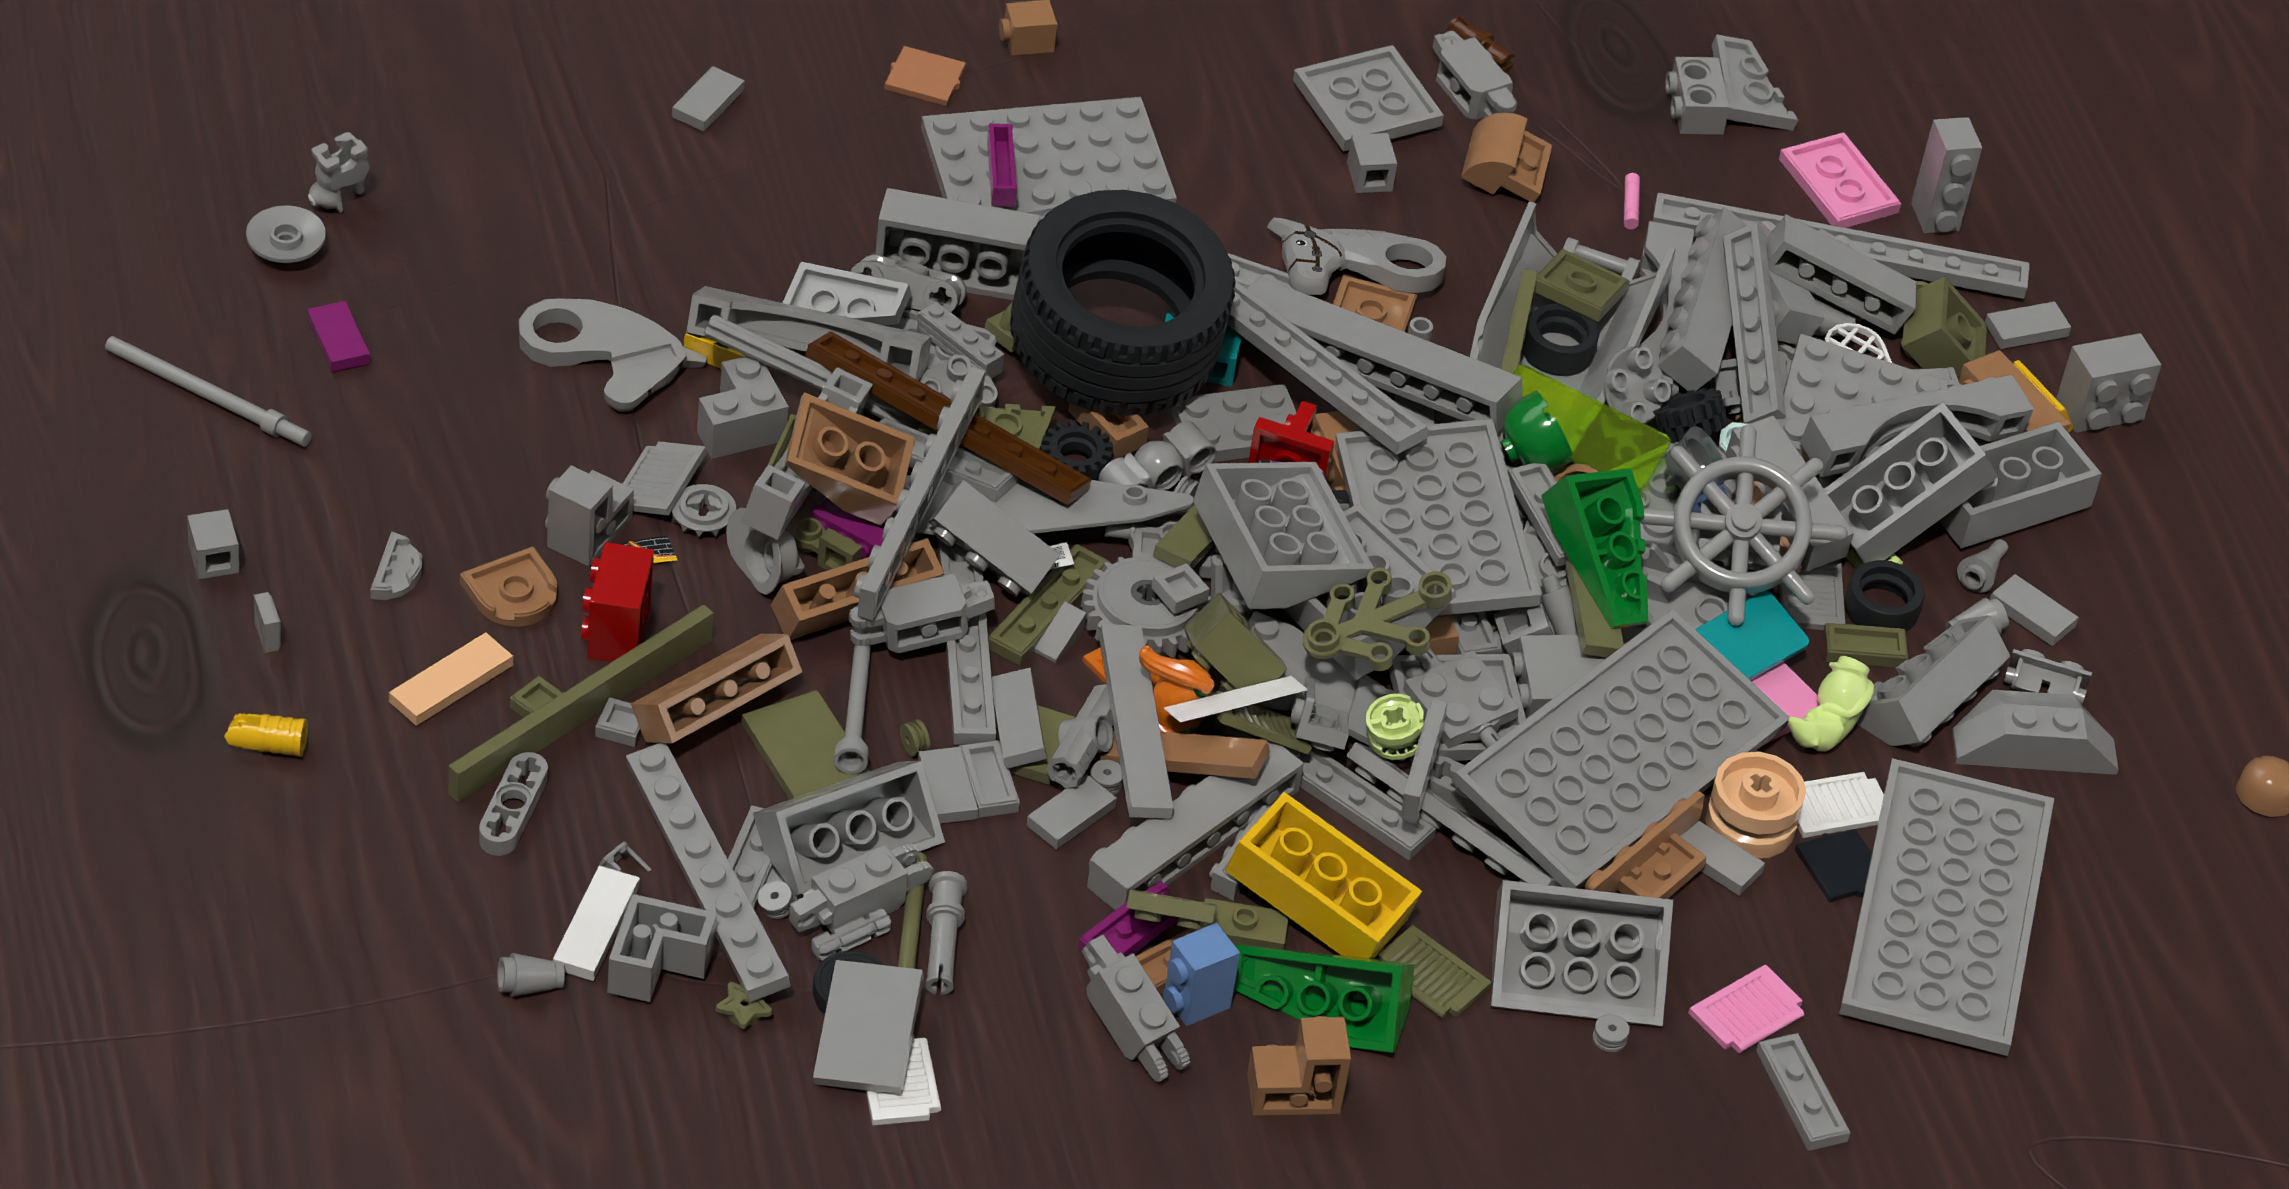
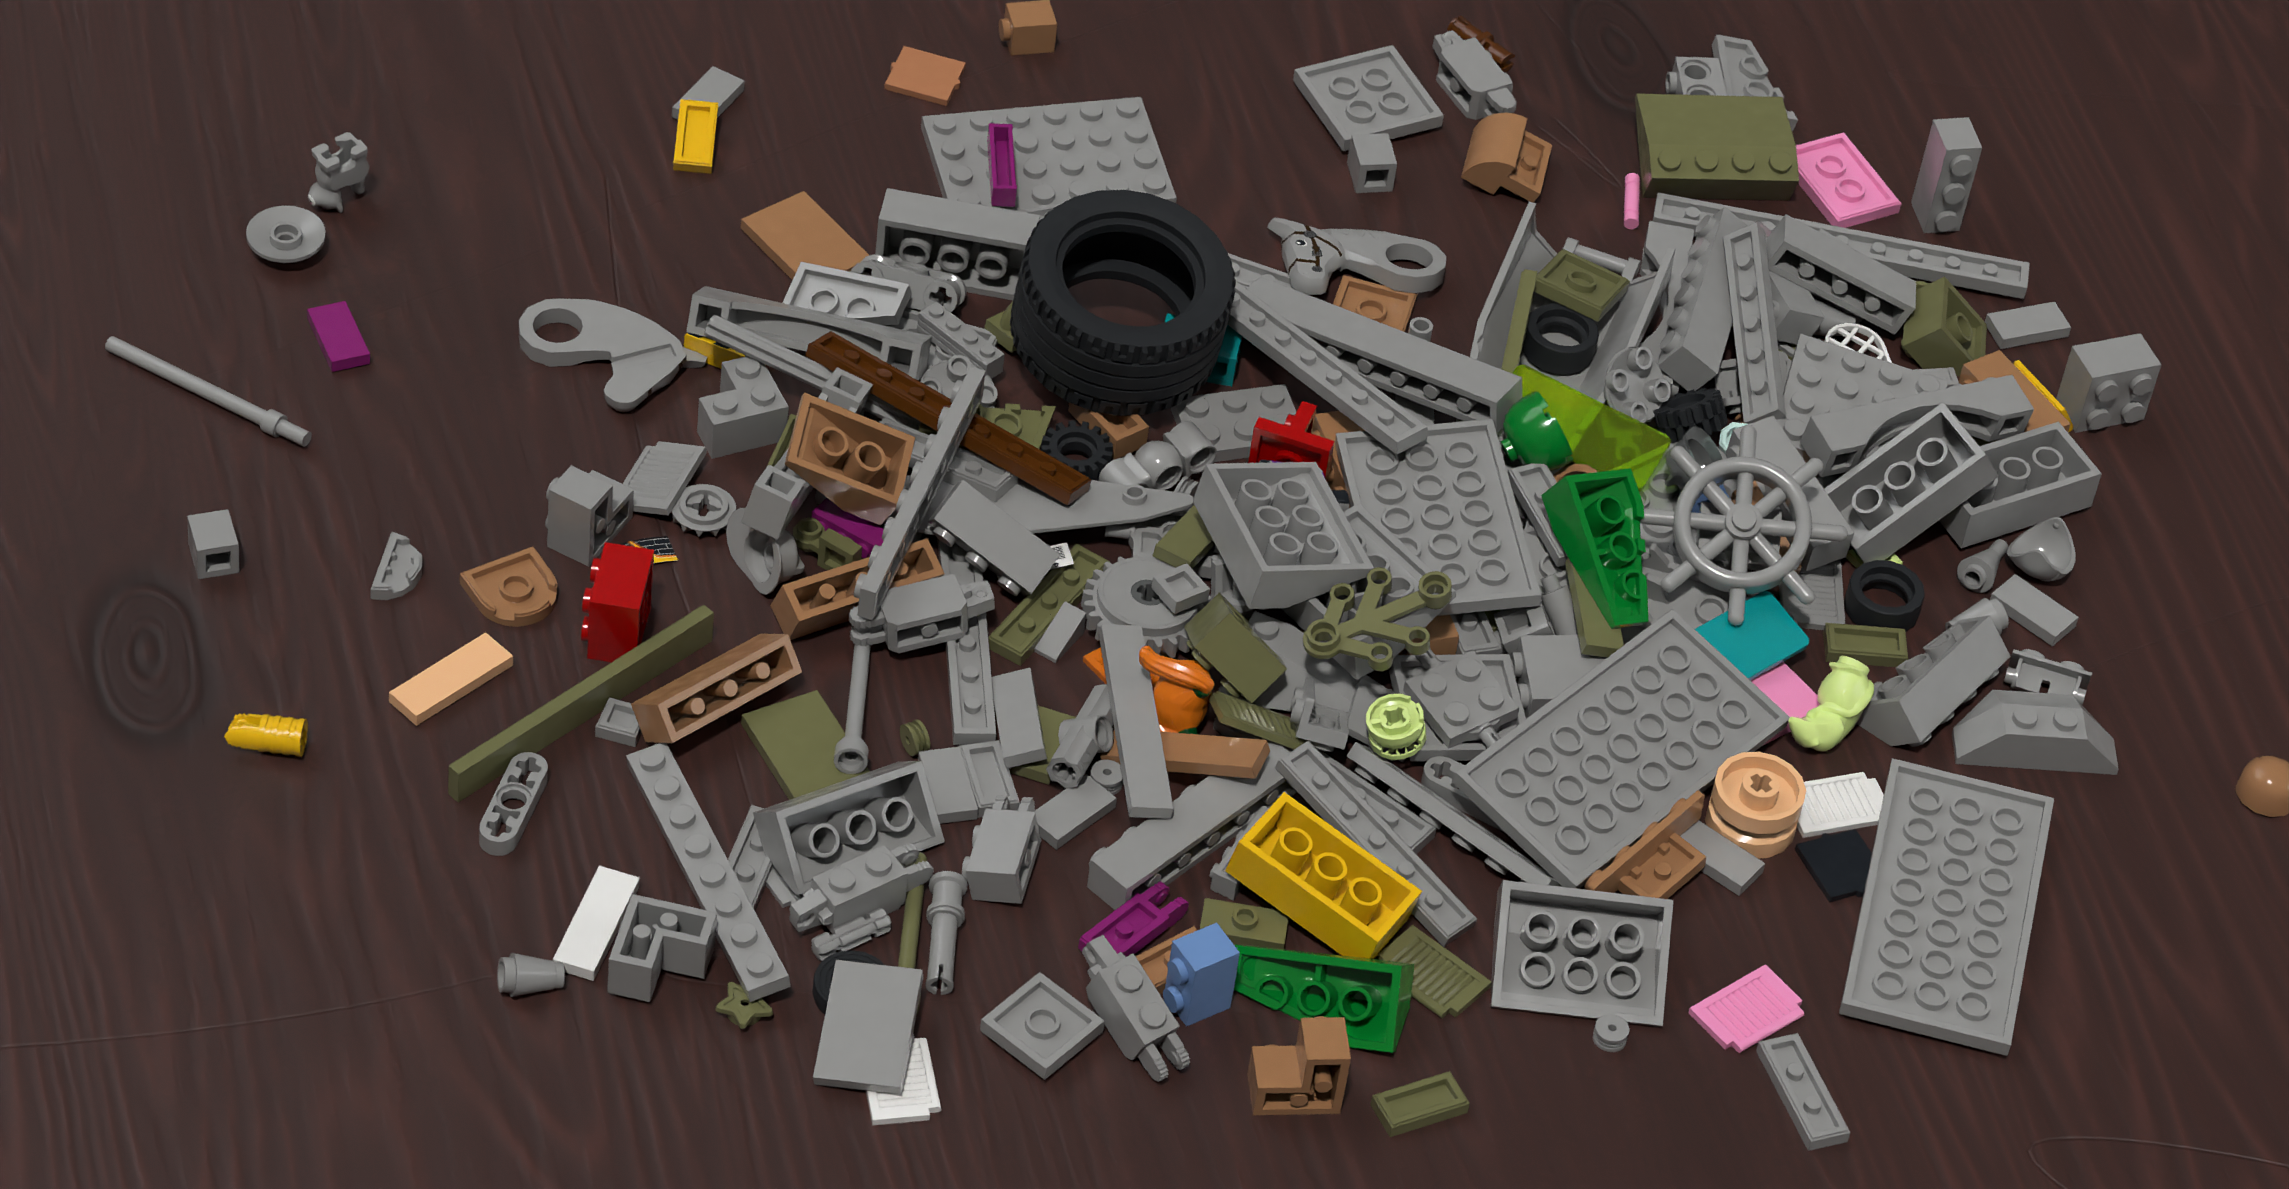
(267, 622): light grey tile -> none
(533, 696): olive tile -> none
(610, 859): light grey piece -> none
(695, 136): none -> yellow tile
(775, 899): light grey piece -> none
(802, 232): none -> medium nougat tile
(1003, 852): none -> light grey hinge
(1042, 1025): none -> light grey plate
(1189, 912): olive plate -> none
(1235, 699): white sticker -> none
(1352, 816): none -> light grey tile
(1419, 1104): none -> olive tile
(1423, 760): light grey tile -> none
(1716, 147): none -> olive slope
(2044, 550): none -> light grey helmet

